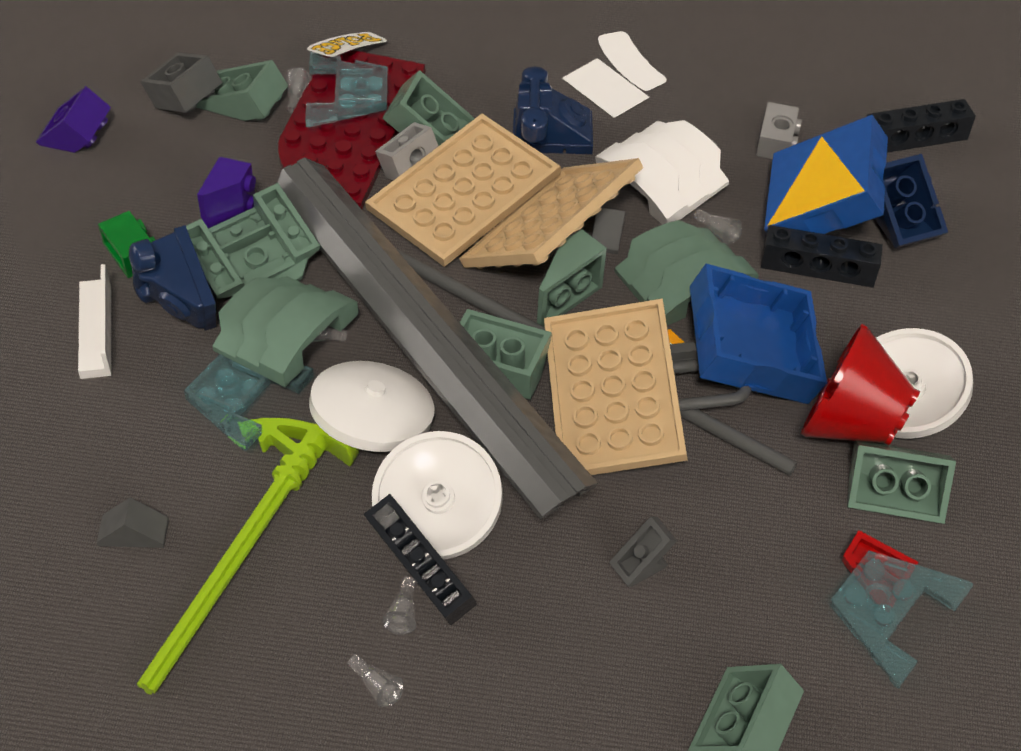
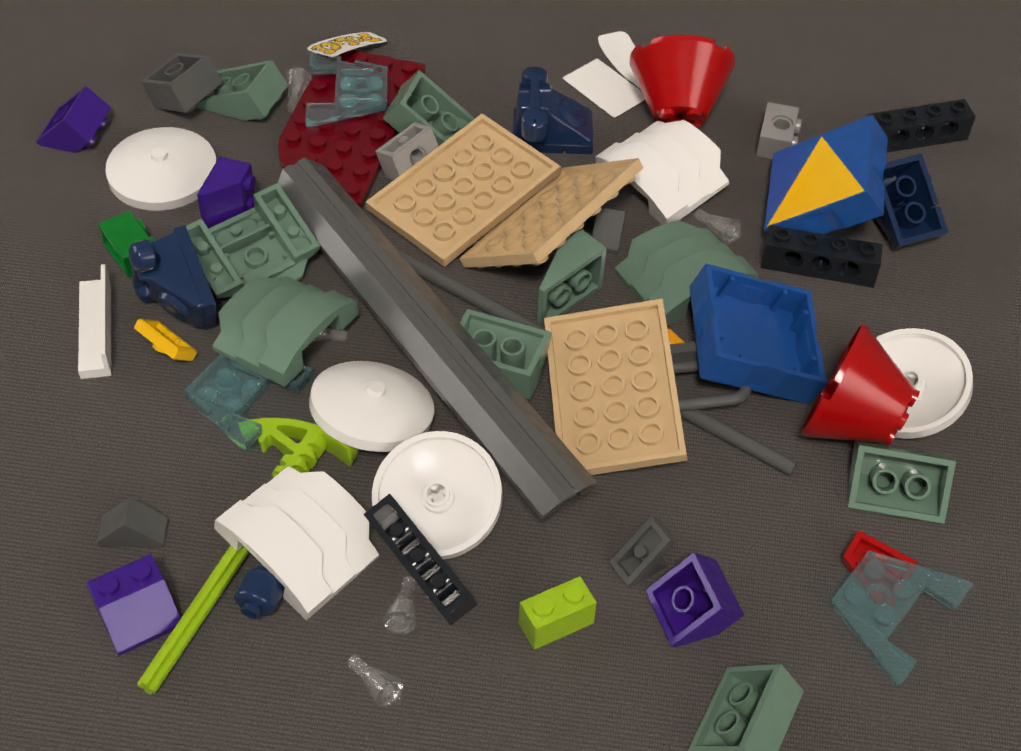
(134, 604): none -> slope
(159, 168): none -> white dish
(165, 340): none -> yellow plate
(258, 593): none -> dark blue head
(303, 534): none -> white slope
(557, 612): none -> lime brick
(681, 76): none -> red cone
(694, 601): none -> dark purple slope

